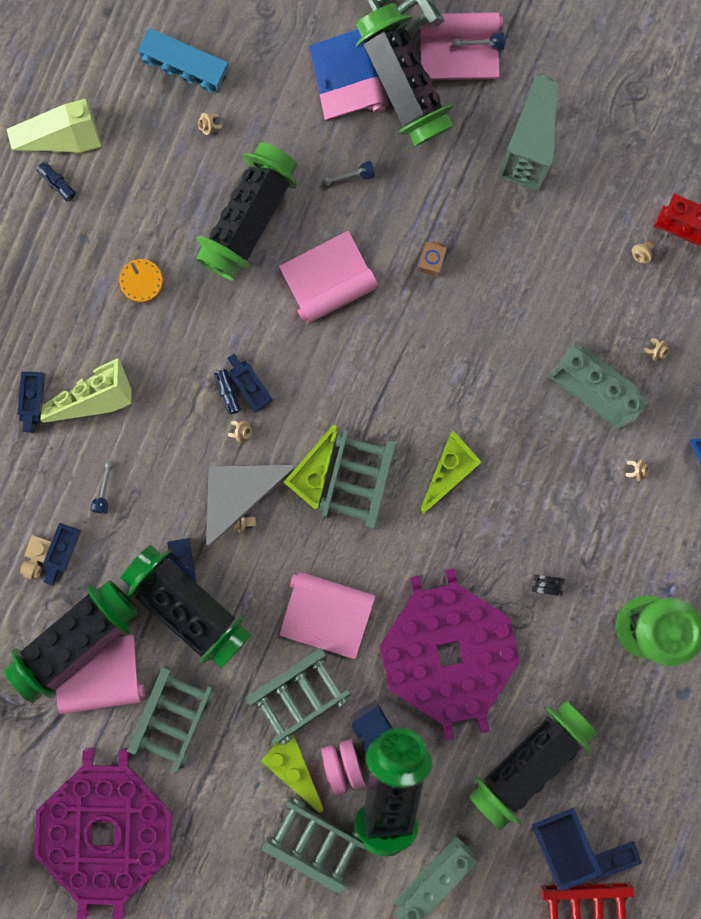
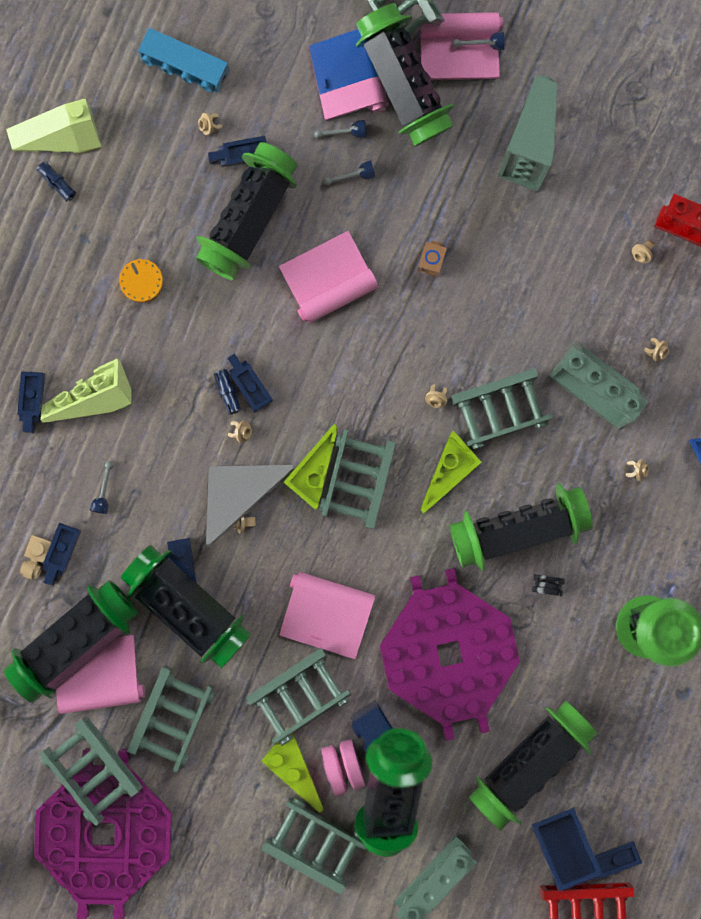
(101, 749): none -> sand green fence
(231, 152): none -> dark blue hinge
(357, 129): none -> hinge
(435, 398): none -> tan plate
(505, 387): none -> sand green fence
(522, 528): none -> black brick

